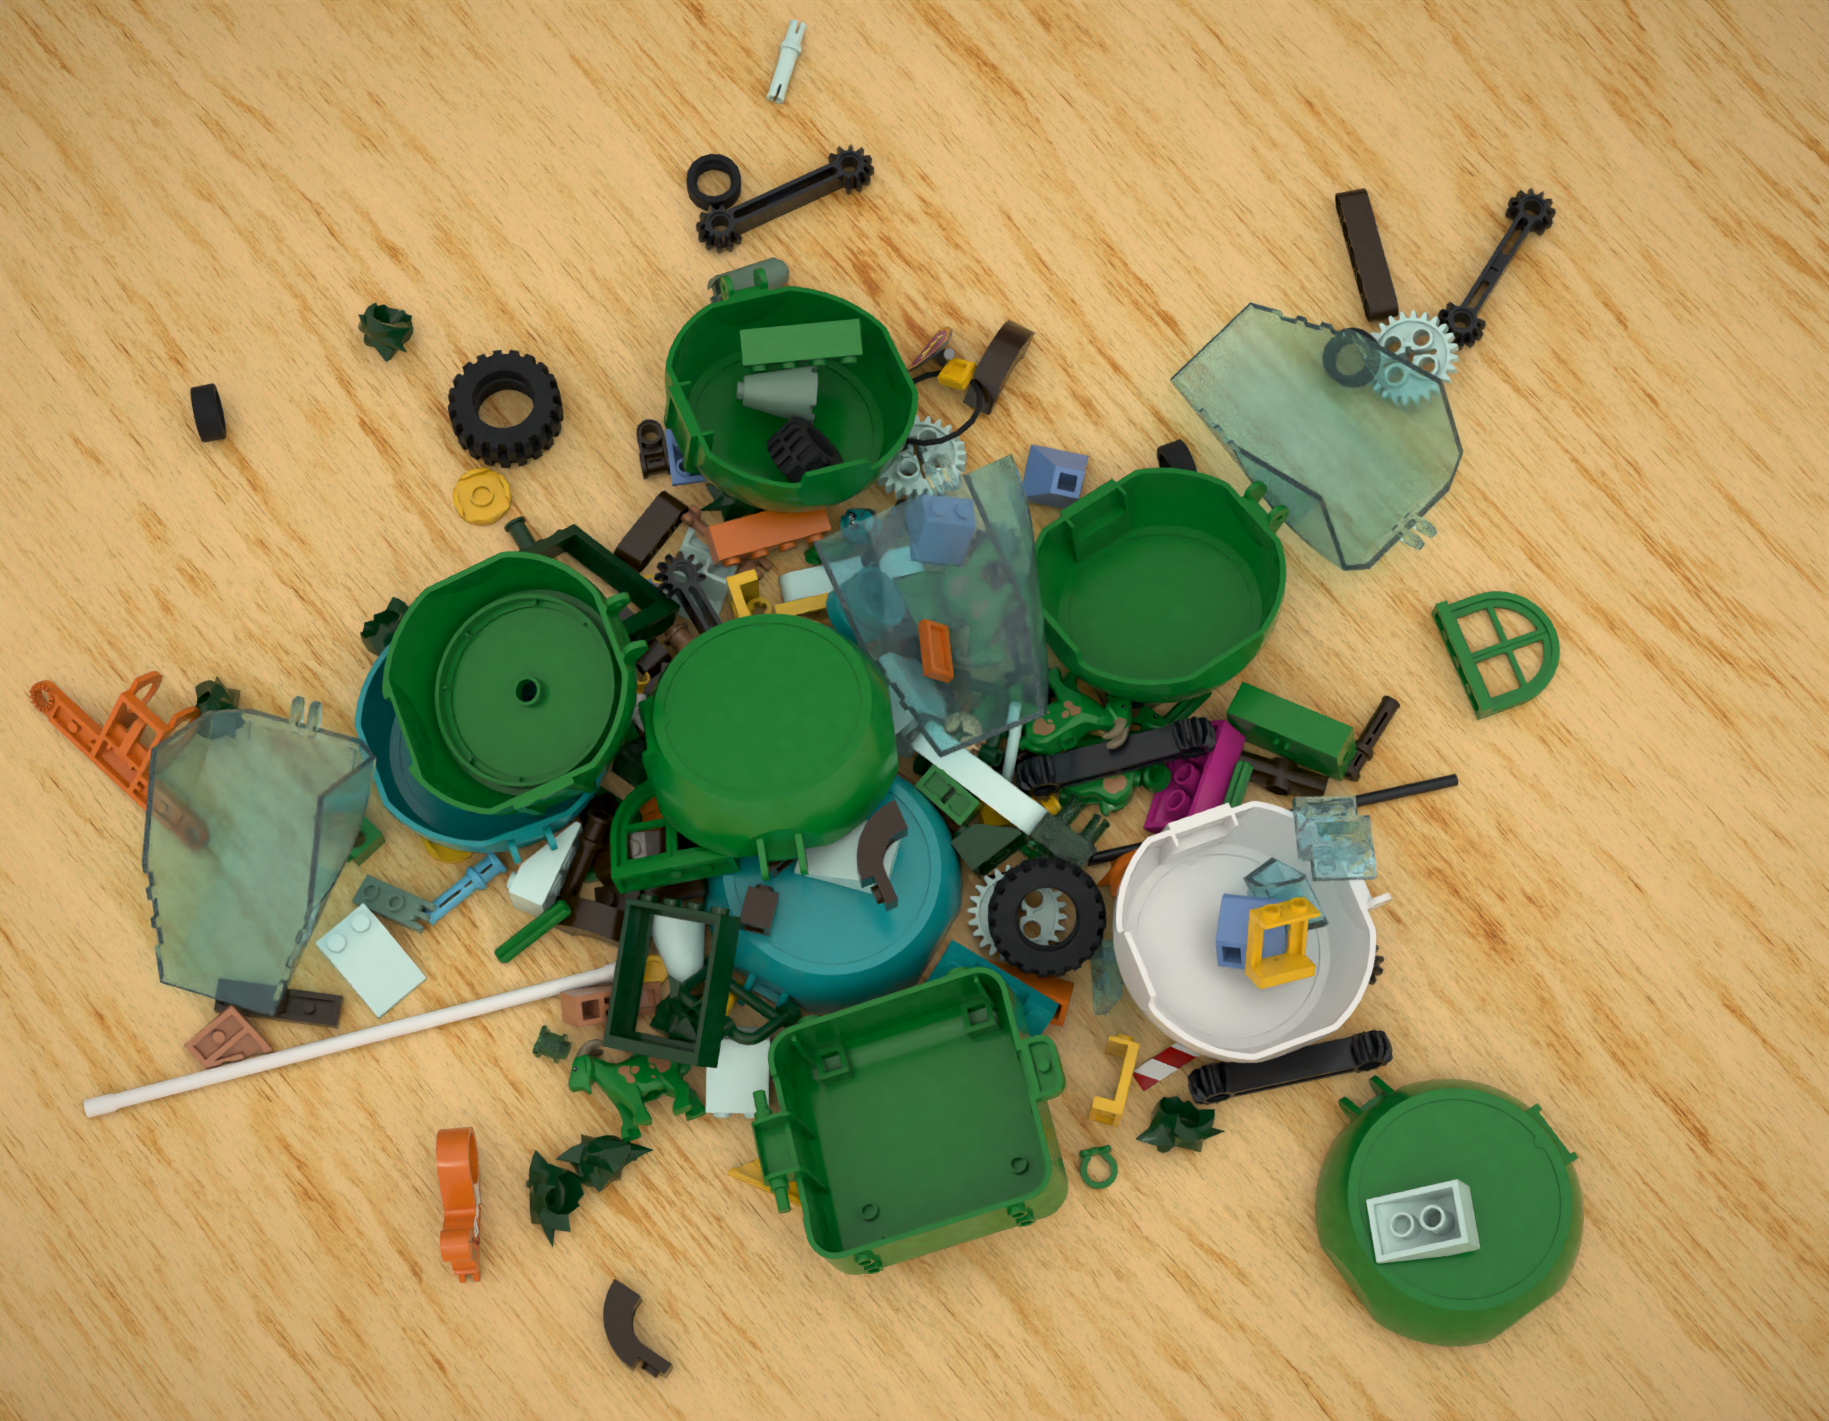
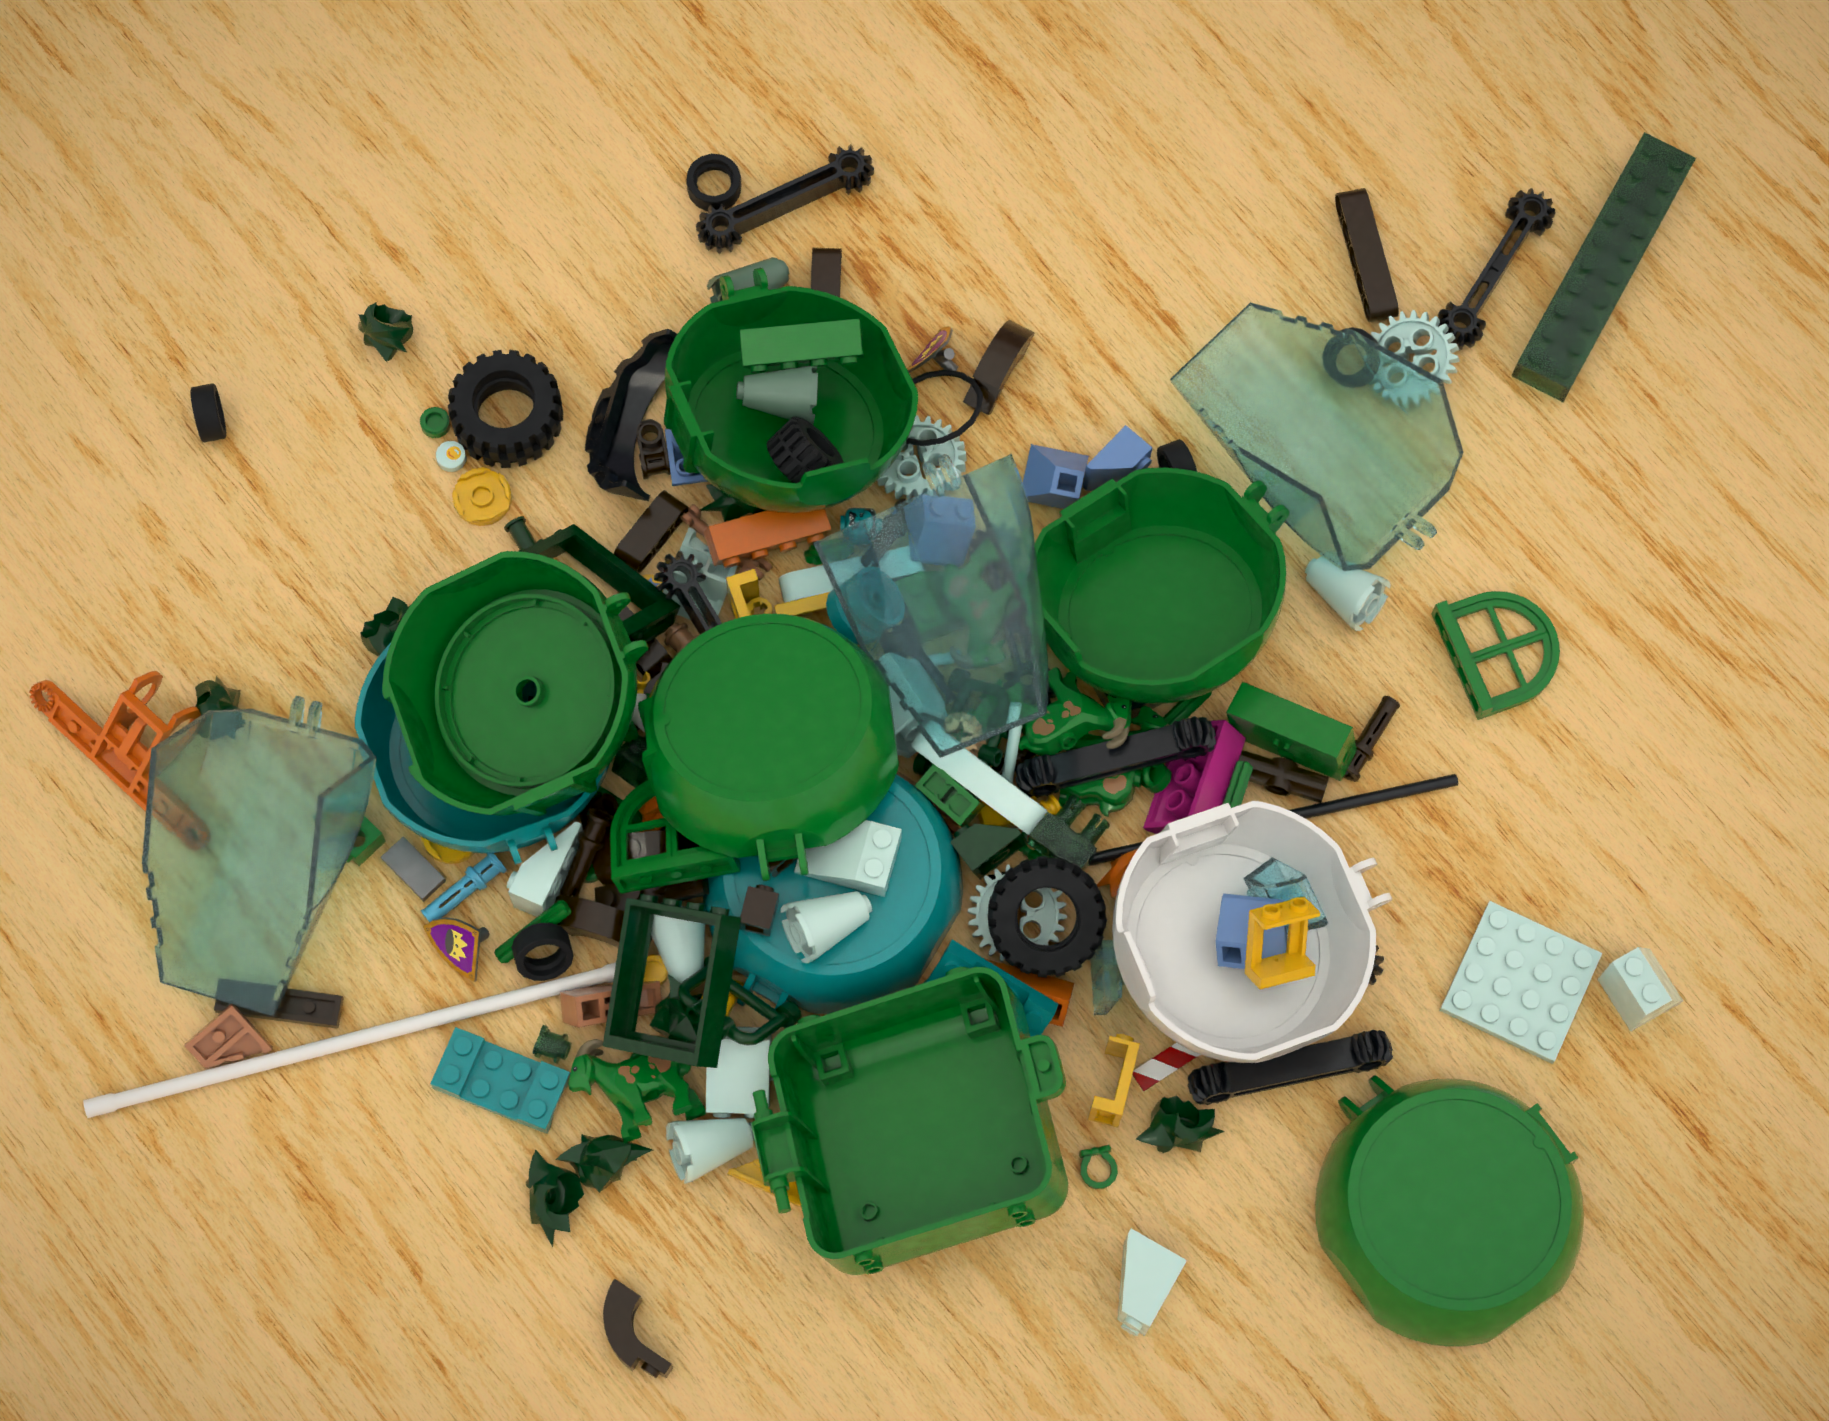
(370, 960): light aqua slope -> none
(393, 903): sand green hinge -> none
(413, 869): none -> flat silver tile
(435, 422): none -> green tile
(451, 456): none -> light aqua tile
(457, 944): none -> shield
(460, 1192): orange animal -> none
(500, 1080): none -> teal piece
(546, 967): none -> black tyre
(620, 411): none -> black windscreen
(706, 1144): none -> light aqua cone
(790, 50): light aqua pin -> none
(824, 921): none -> light aqua cone
(826, 270): none -> dark brown beam
(876, 838): dark brown arch -> none
(935, 650): orange tile -> none
(957, 373): yellow tile -> none
(1117, 459): none -> medium blue slope
(1145, 1281): none -> light aqua slope
(1334, 838): clear light blue bracket -> none
(1352, 594): none -> light aqua cone
(1423, 1223): light aqua slope -> none
(1521, 982): none -> light aqua plate
(1603, 267): none -> clear green brick
(1639, 987): none -> light aqua slope

